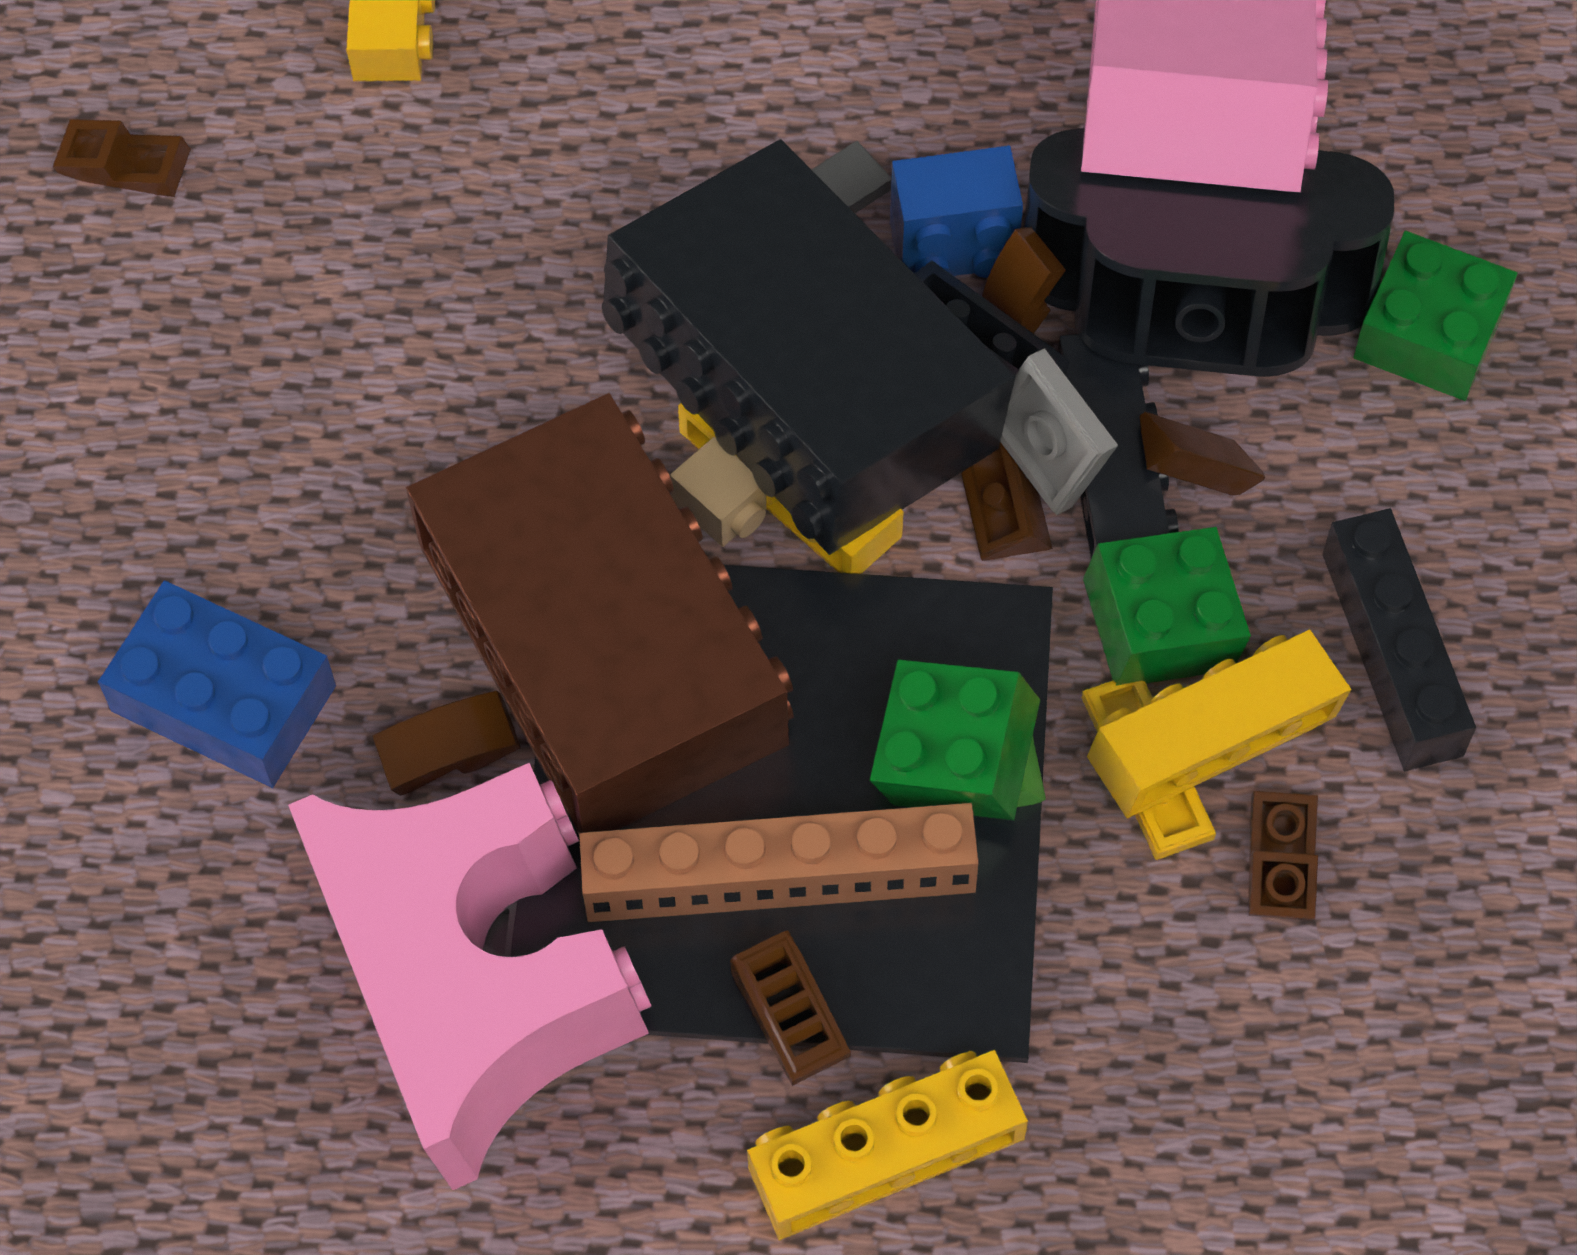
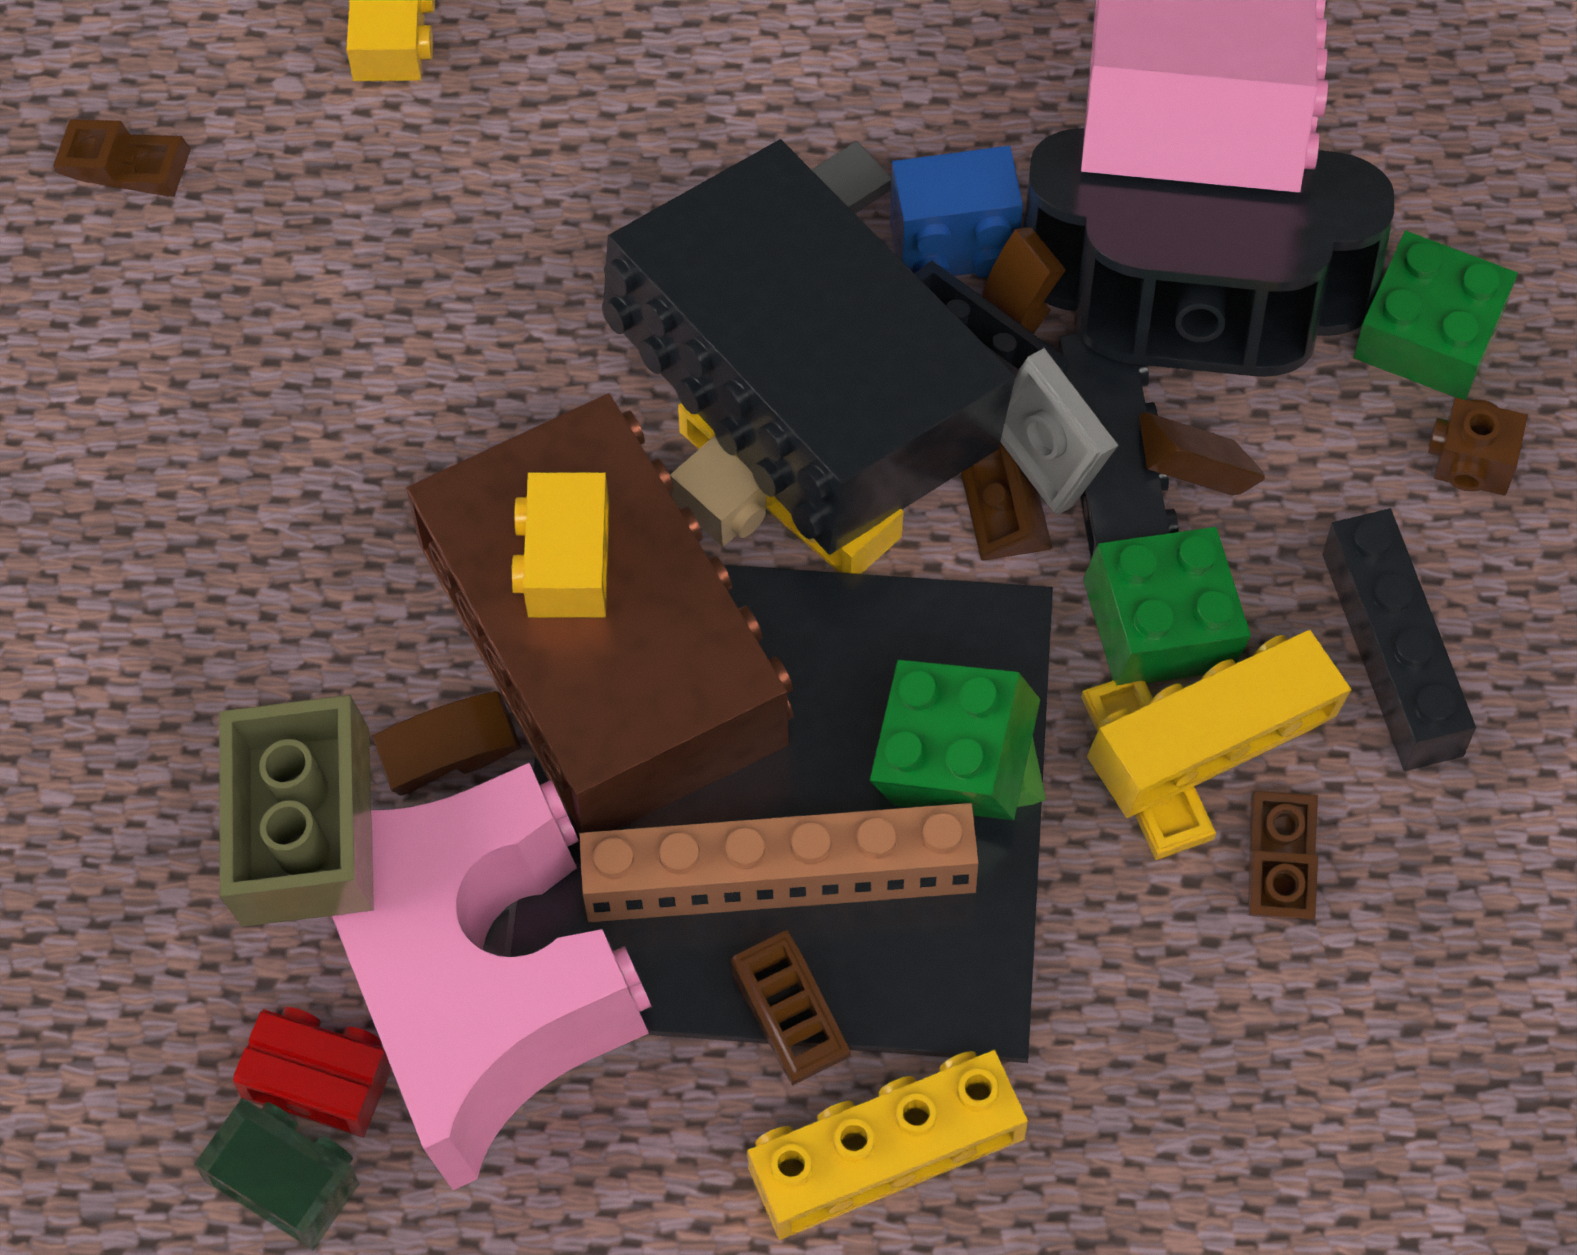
(218, 683): blue brick -> none
(279, 1171): none -> clear green brick
(295, 811): none -> olive brick
(313, 1070): none -> red brick
(564, 545): none -> yellow brick
(1478, 446): none -> reddish brown brick

